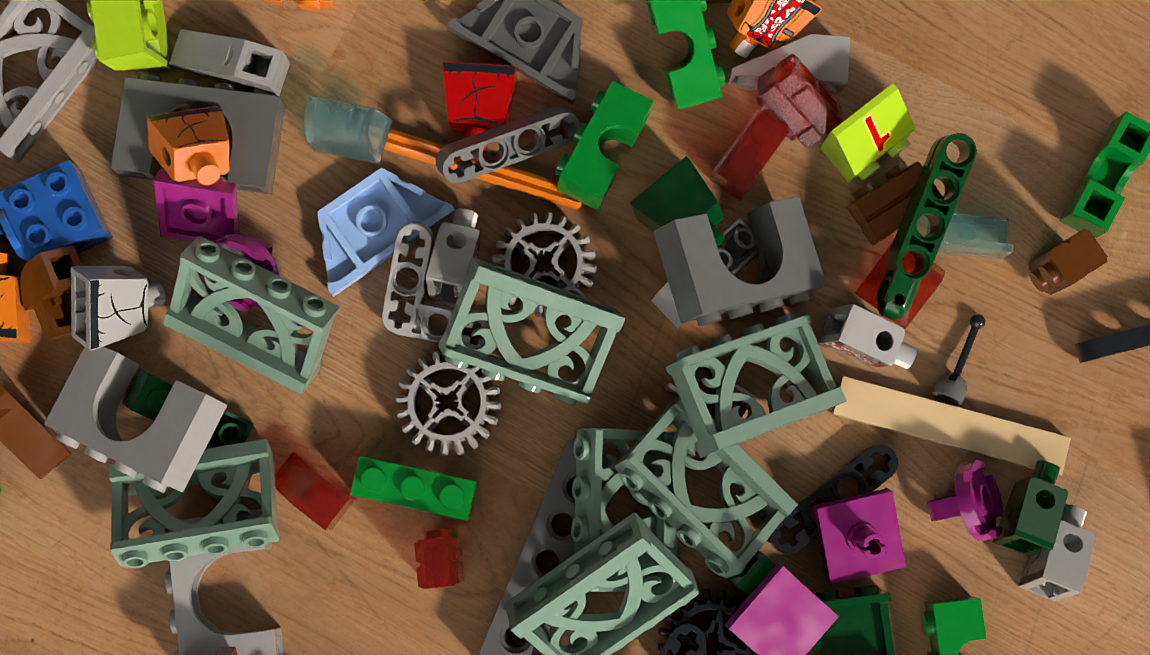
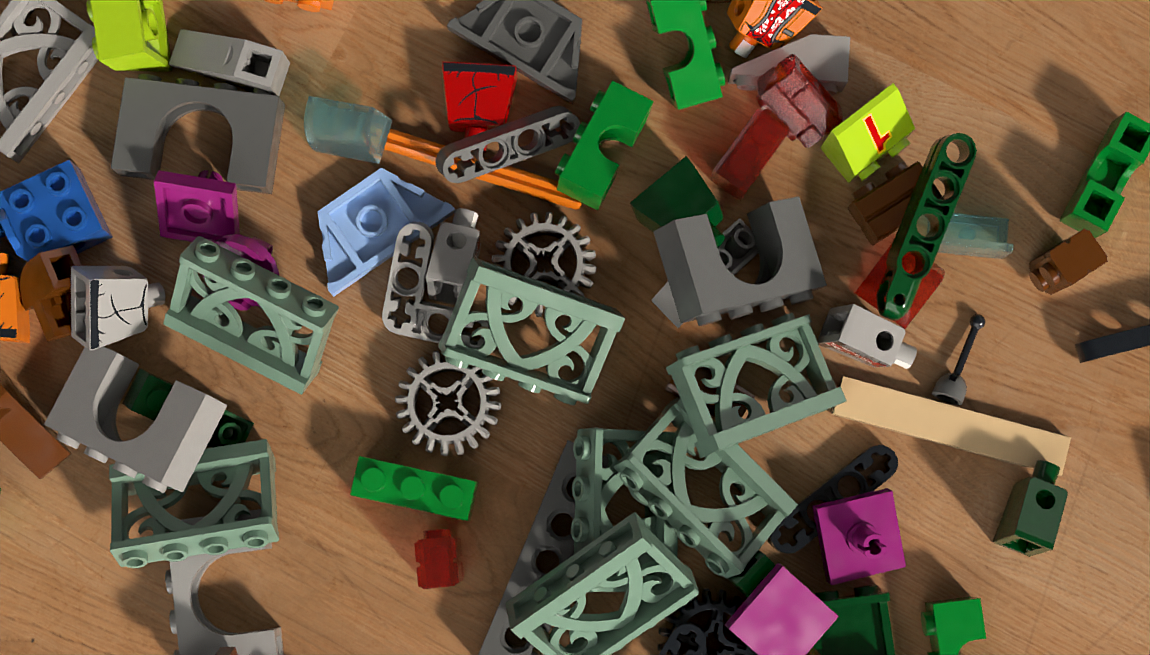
(190, 144): orange torso -> none
(312, 492): clear red slope -> none
(975, 501): magenta tile -> none
(1062, 570): light grey torso -> none

